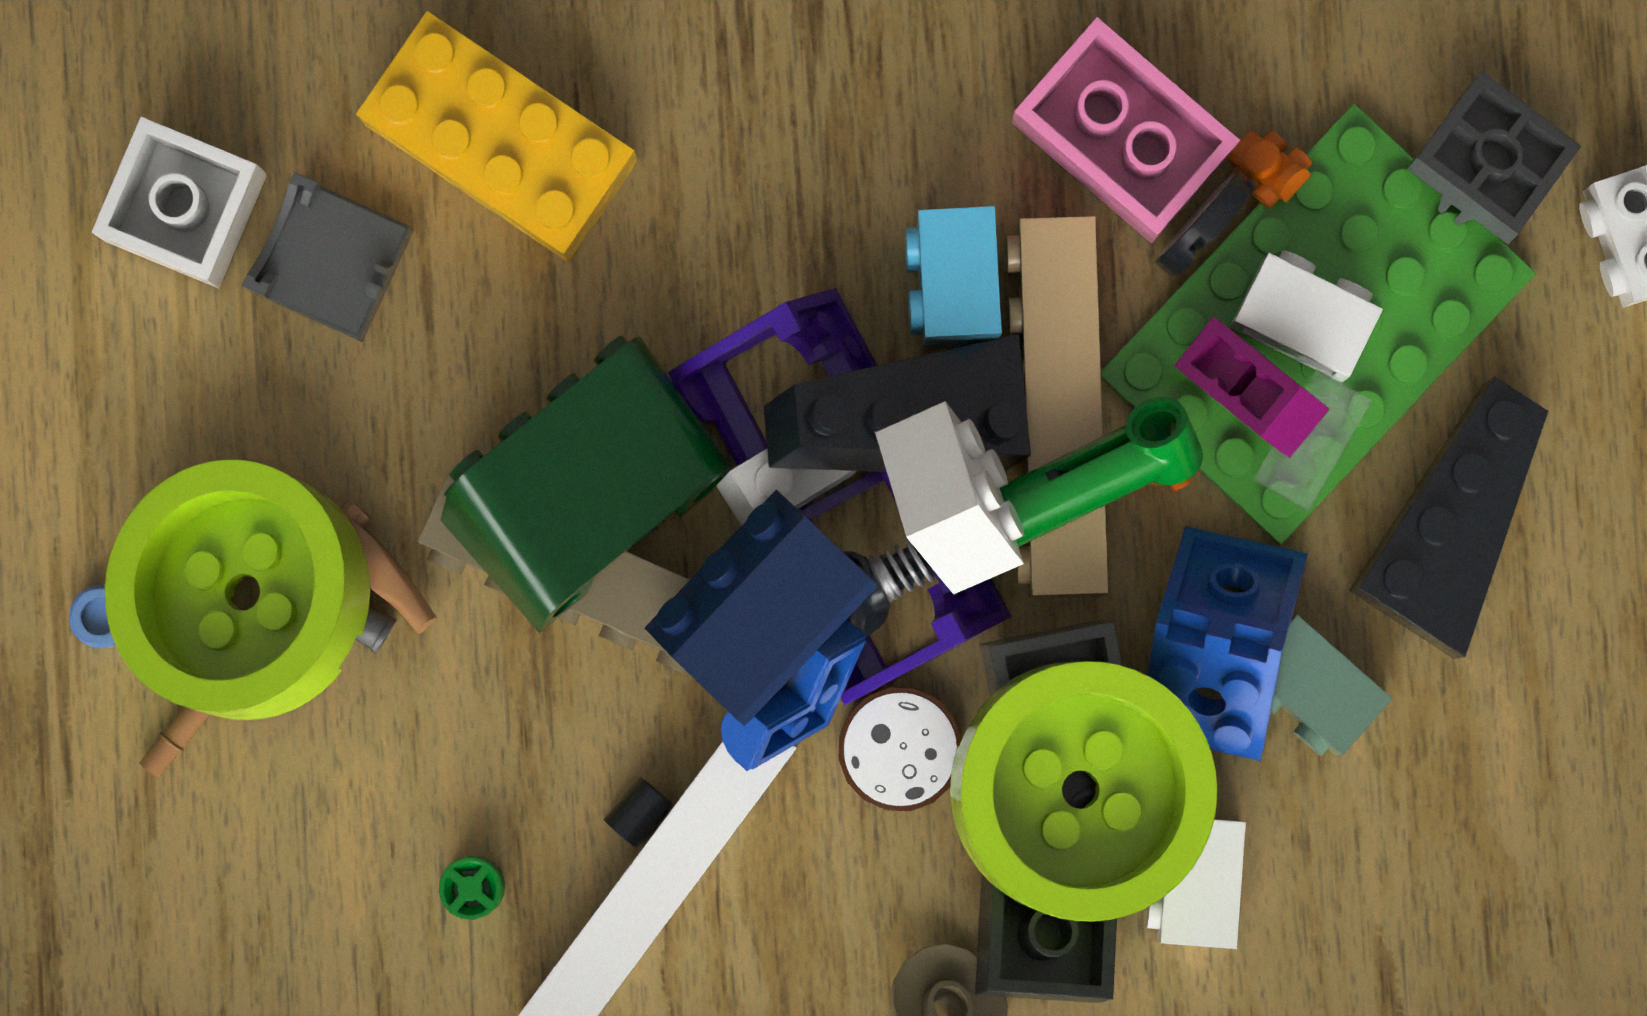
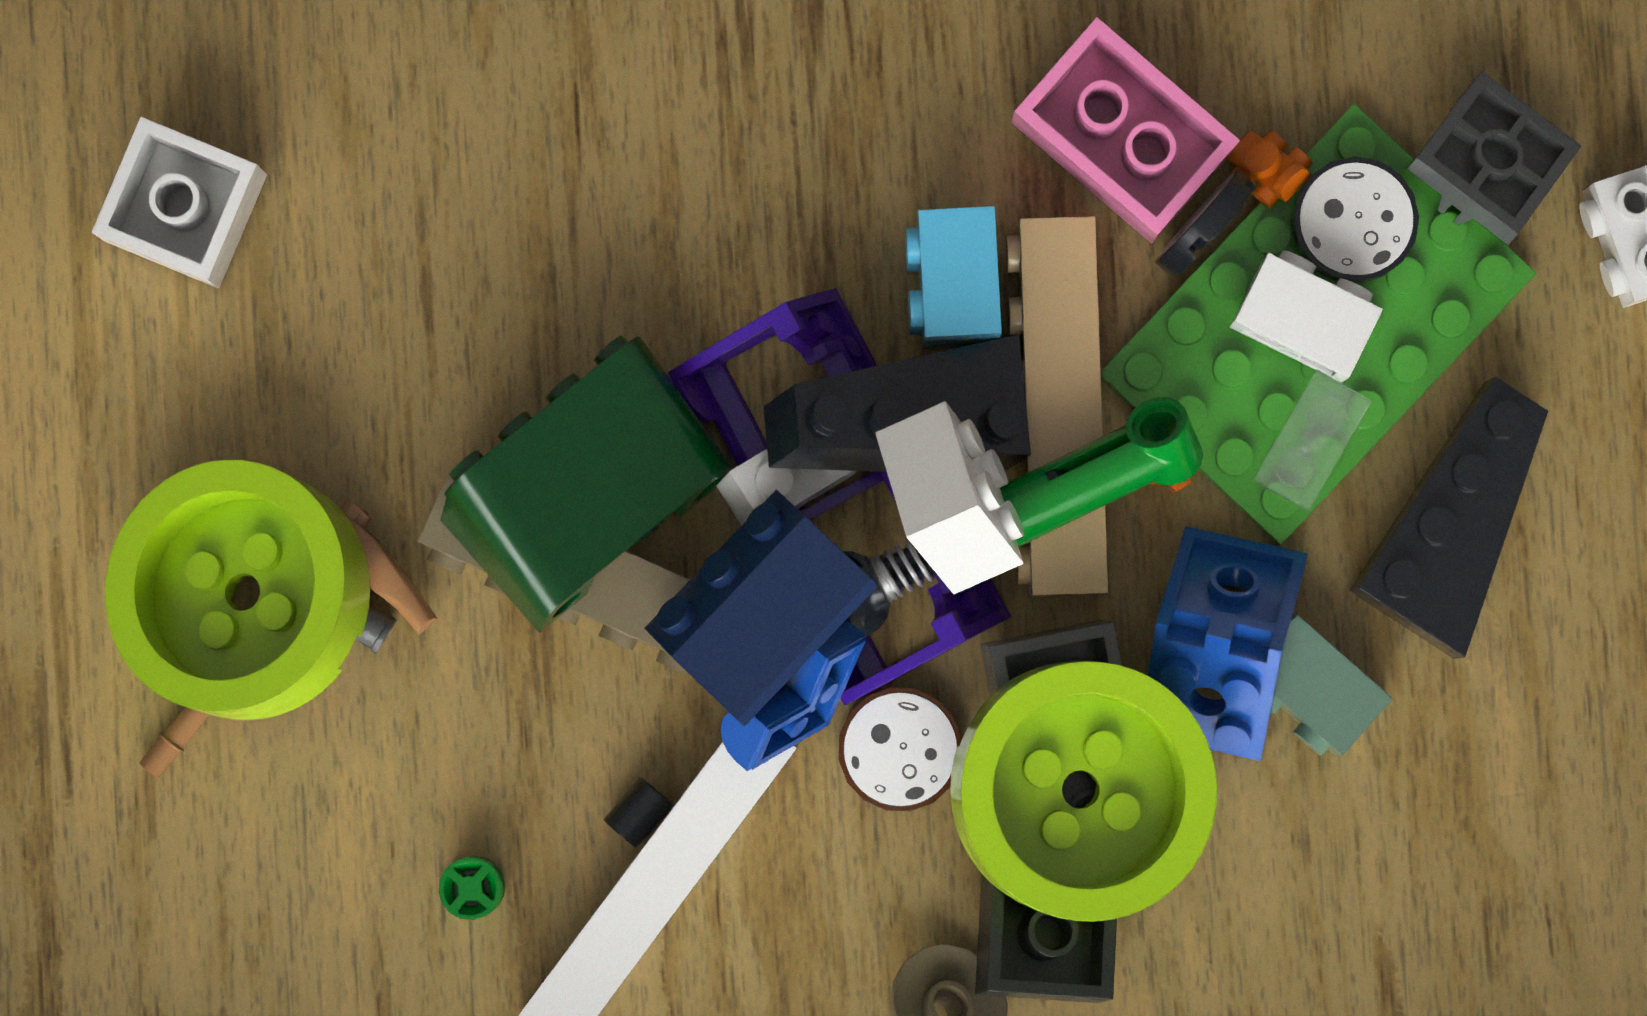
(89, 618): medium blue tile -> none
(328, 258): dark grey piece -> none
(497, 136): yellow brick -> none
(1207, 901): white brick -> none
(1251, 387): magenta brick -> none
(1355, 219): none -> white tile

